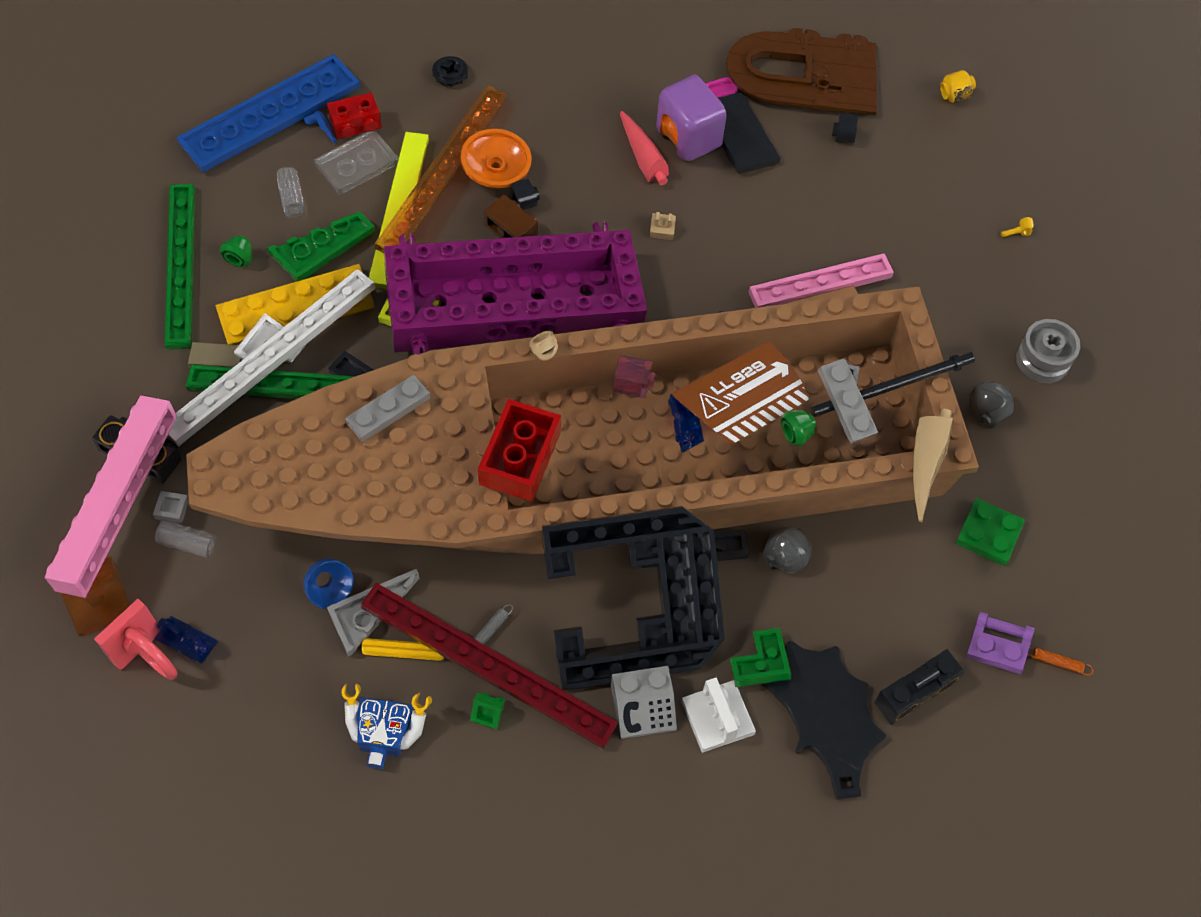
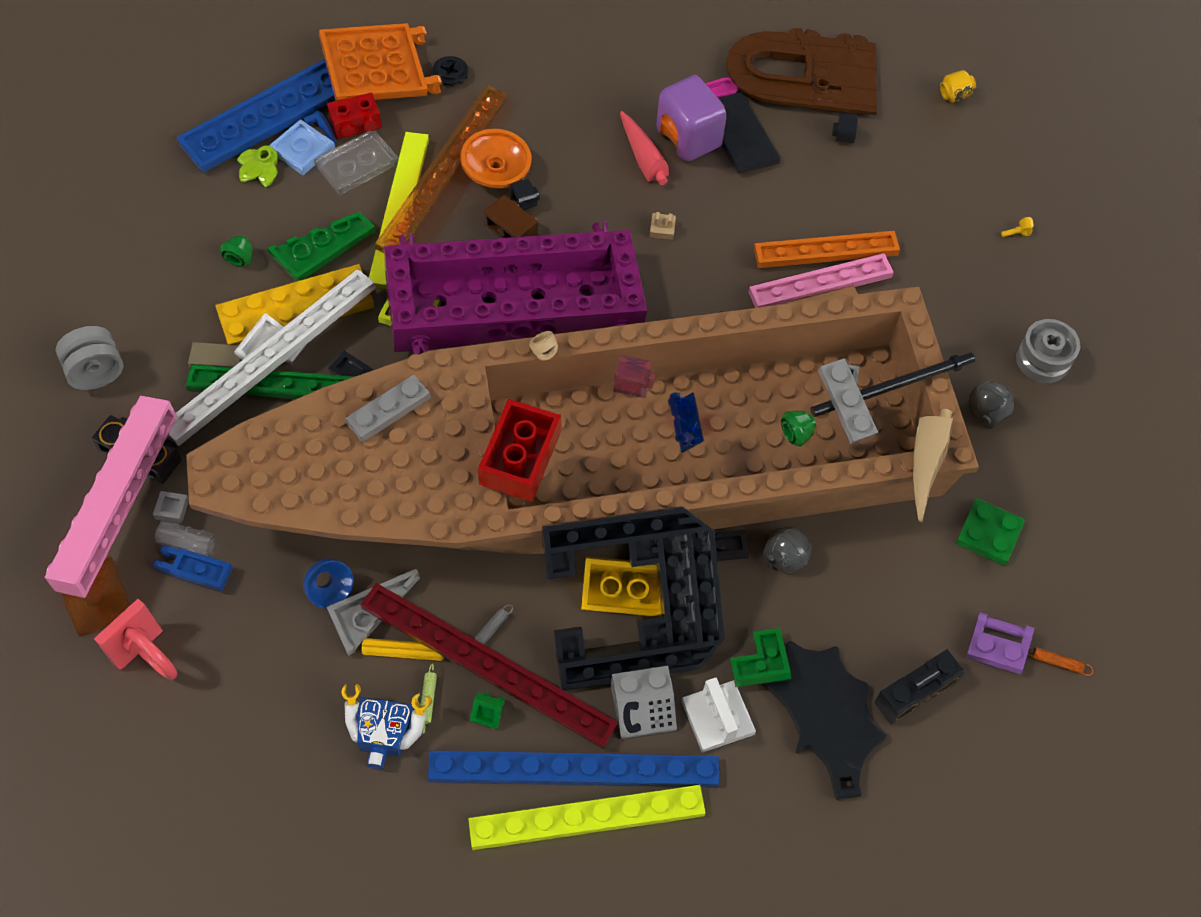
(89, 357): none -> light grey wheel
(180, 267): green tile -> none
(185, 639): clear blue hinge -> none
(194, 568): none -> blue hinge
(256, 166): none -> lime plate
(290, 192): clear axle -> none
(301, 146): none -> light blue tile
(376, 61): none -> orange plate
(428, 690): none -> yellowish green piece
(573, 769): none -> blue plate
(586, 817): none -> neon yellow plate
(619, 588): none -> yellow slope
(745, 393): dark orange sticker -> none
(825, 249): none -> orange plate

